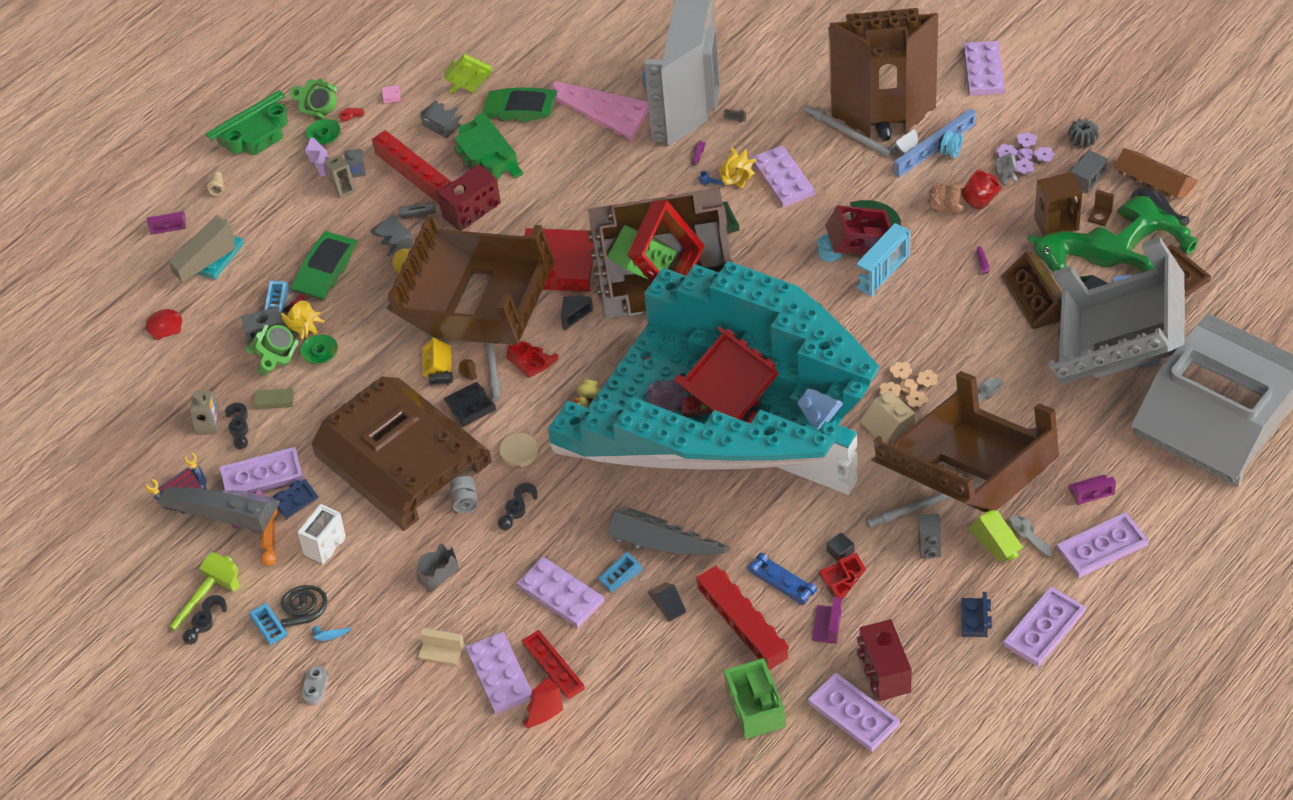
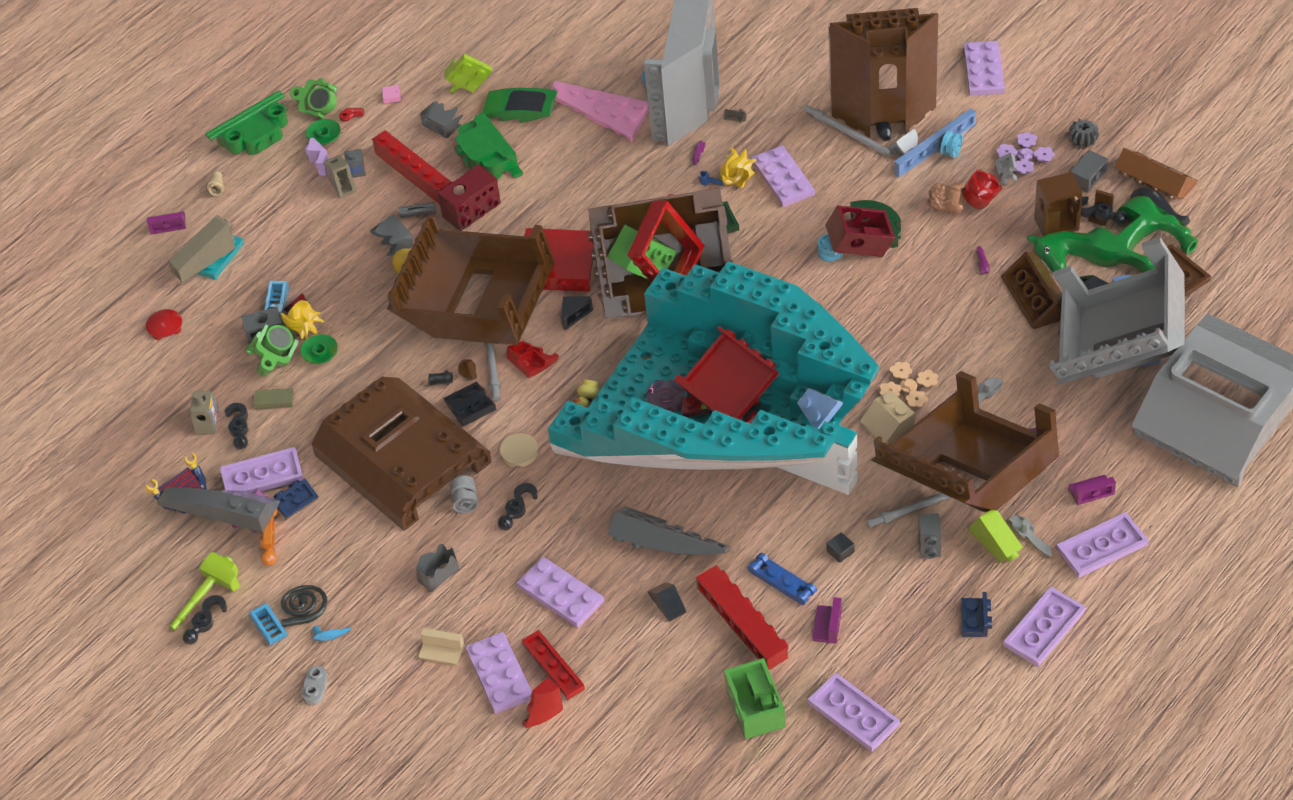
(321, 534): white piece -> none
(324, 265): green slope -> none
(436, 357): yellow panel -> none
(621, 563): dark azure slope -> none
(842, 575): red slope -> none
(884, 258): medium azure door -> none
(884, 660): dark red piece -> none
(1102, 212): none -> black piece

